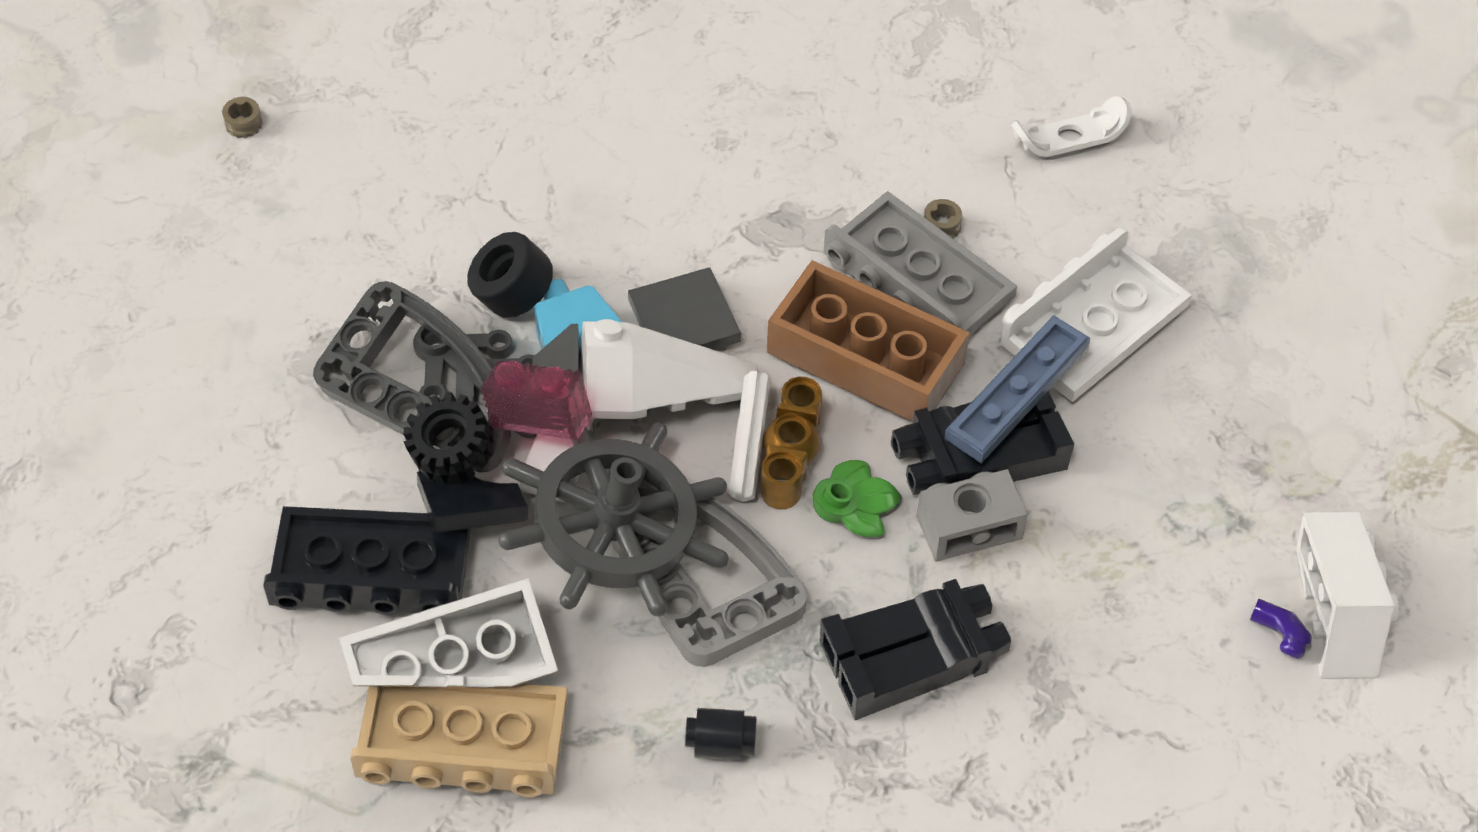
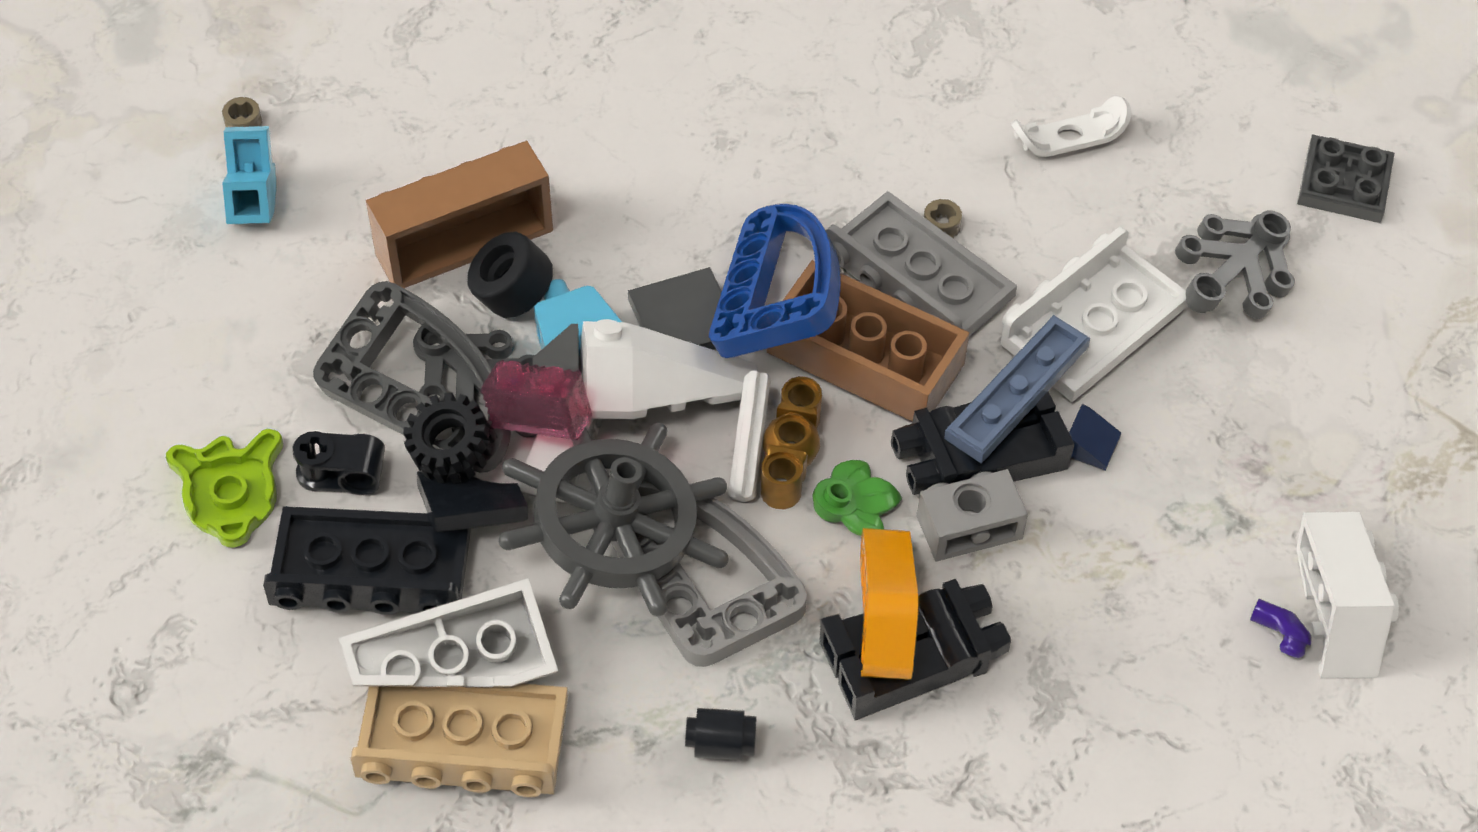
(228, 488): none -> lime tile
(250, 176): none -> medium azure brick
(343, 464): none -> black piece
(456, 212): none -> medium nougat piece
(741, 318): none -> blue beam
(888, 603): none -> light orange beam
(1093, 438): none -> dark blue slope
(1265, 232): none -> dark grey plant
(1346, 178): none -> dark grey tile

